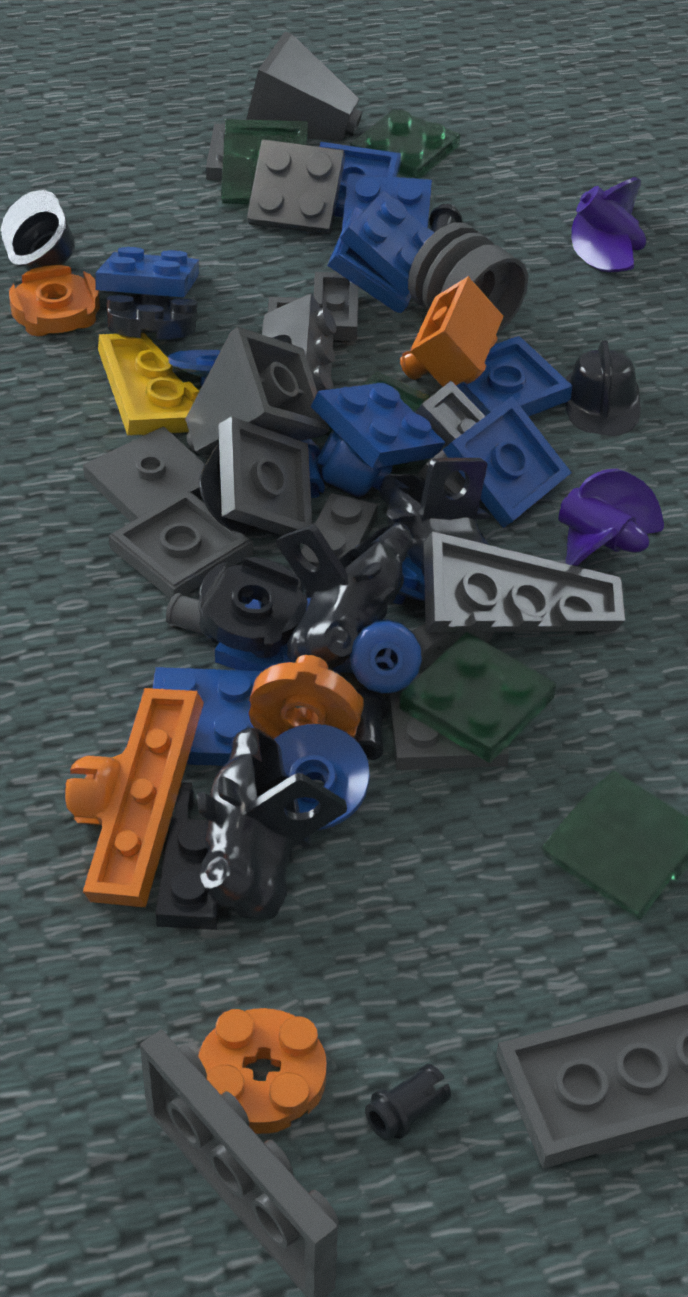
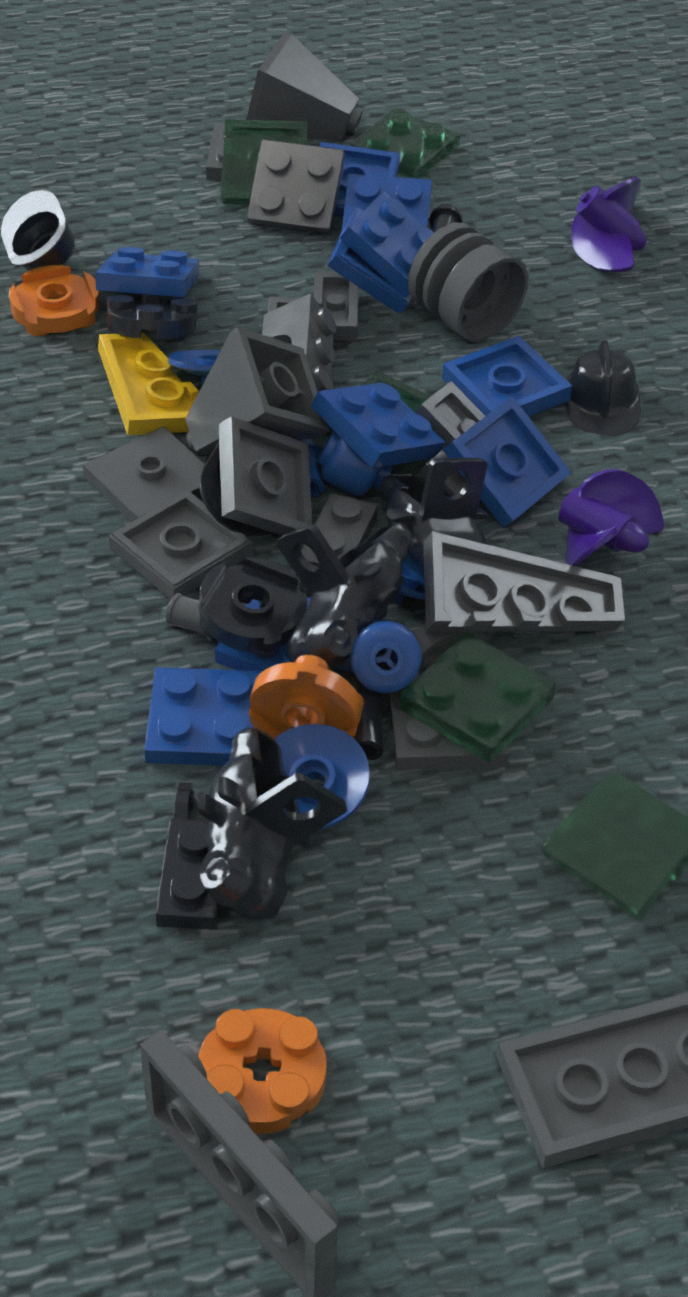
(135, 796): orange plate -> none
(396, 1109): black pin -> none
(454, 336): orange brick -> none

